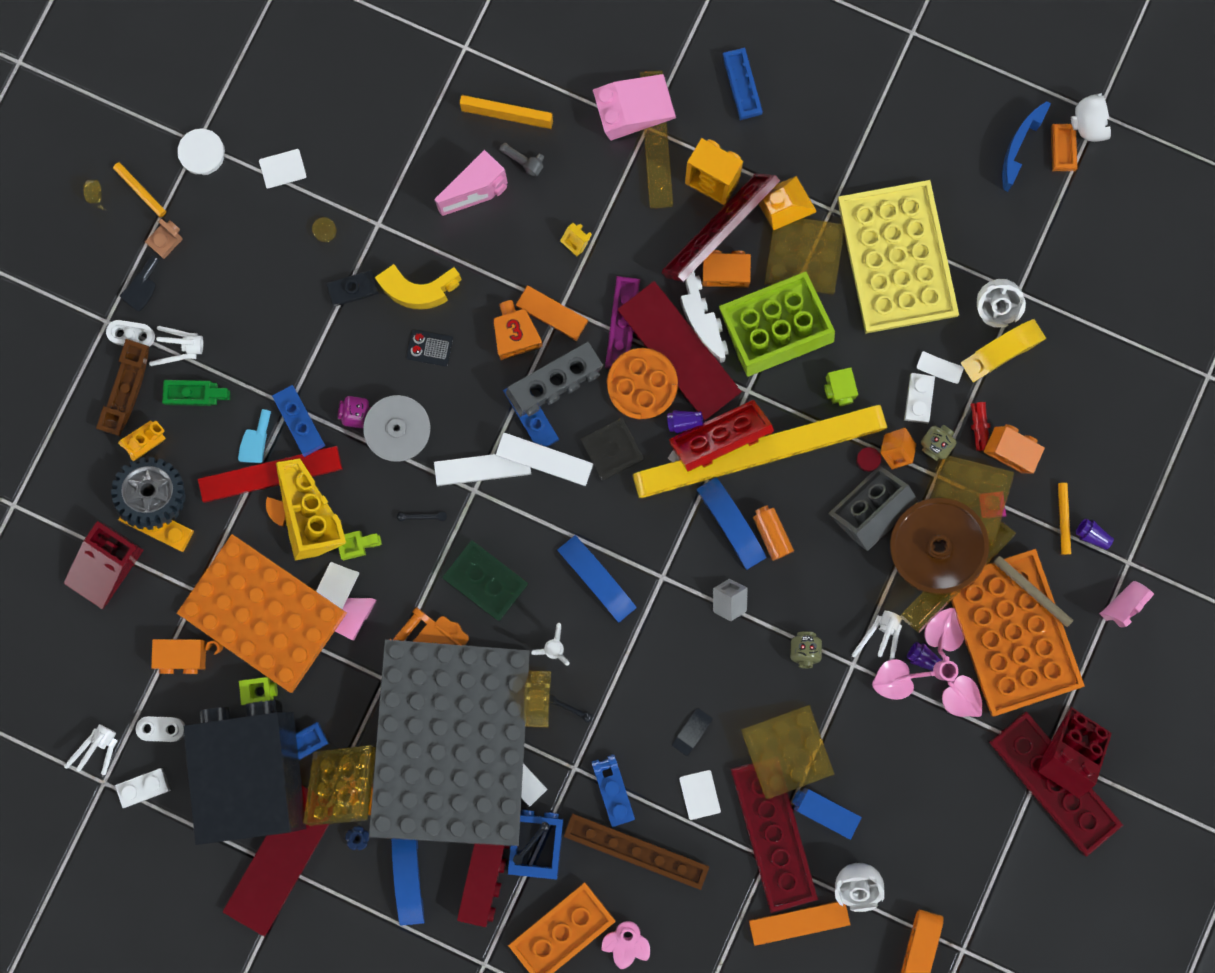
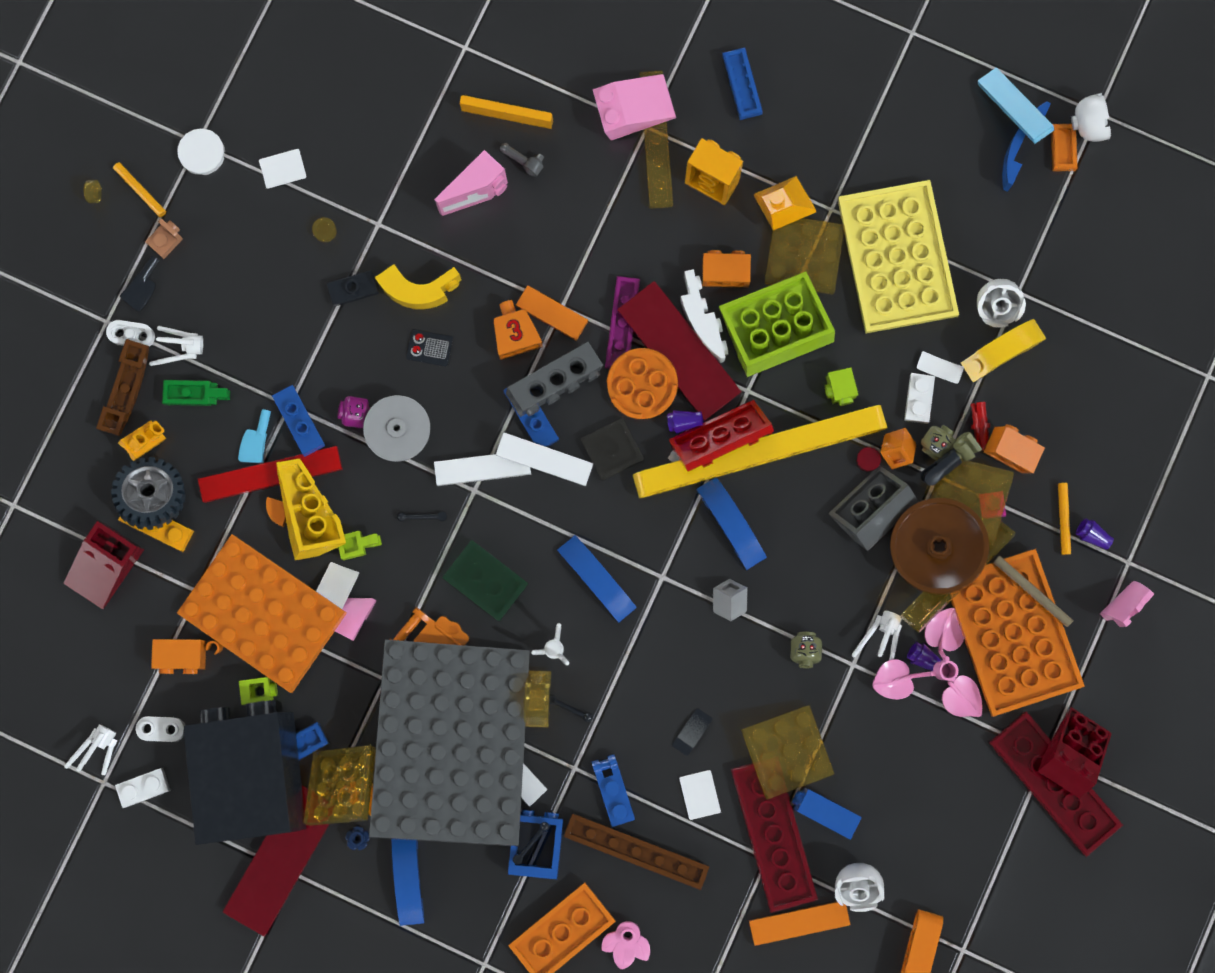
(482, 884): dark red brick -> none
(575, 239): yellow tile -> none
(720, 226): dark red tile -> none
(772, 532): orange brick -> none
(965, 448): none -> piece
(1015, 105): none -> medium azure tile

